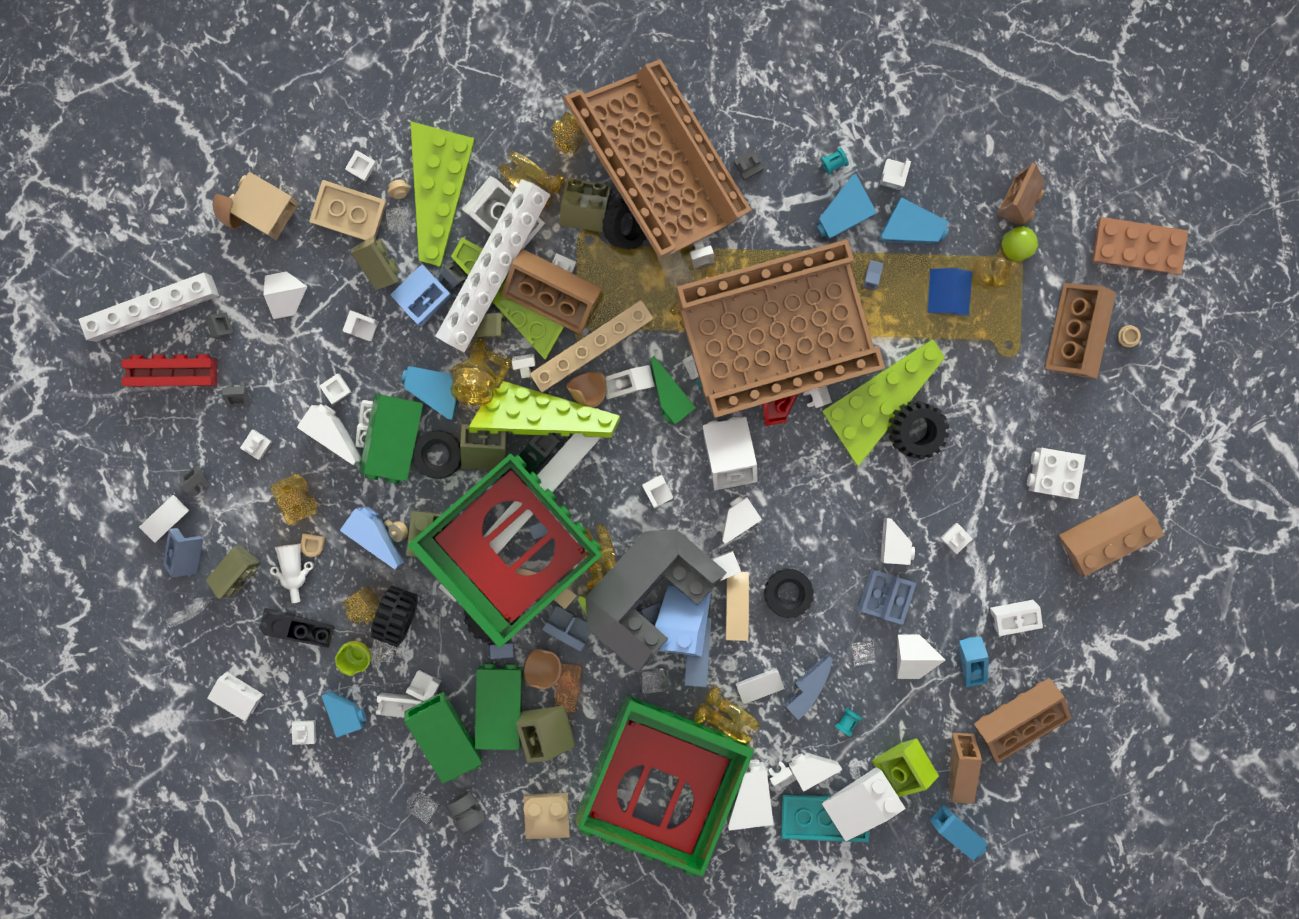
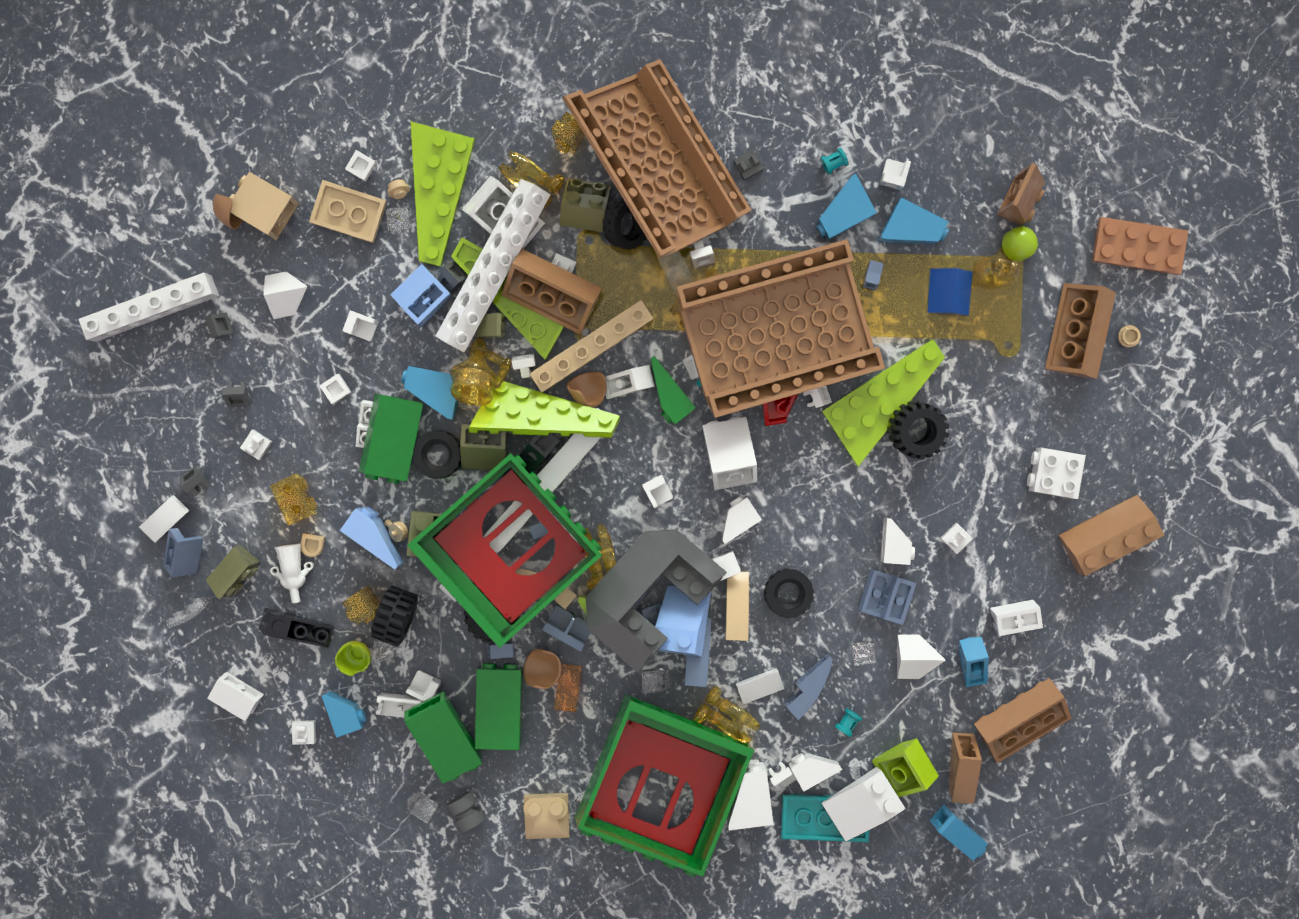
(169, 372): red brick -> none
(329, 430): white slope -> none
(374, 262): olive slope -> none
(545, 733): olive slope -> none

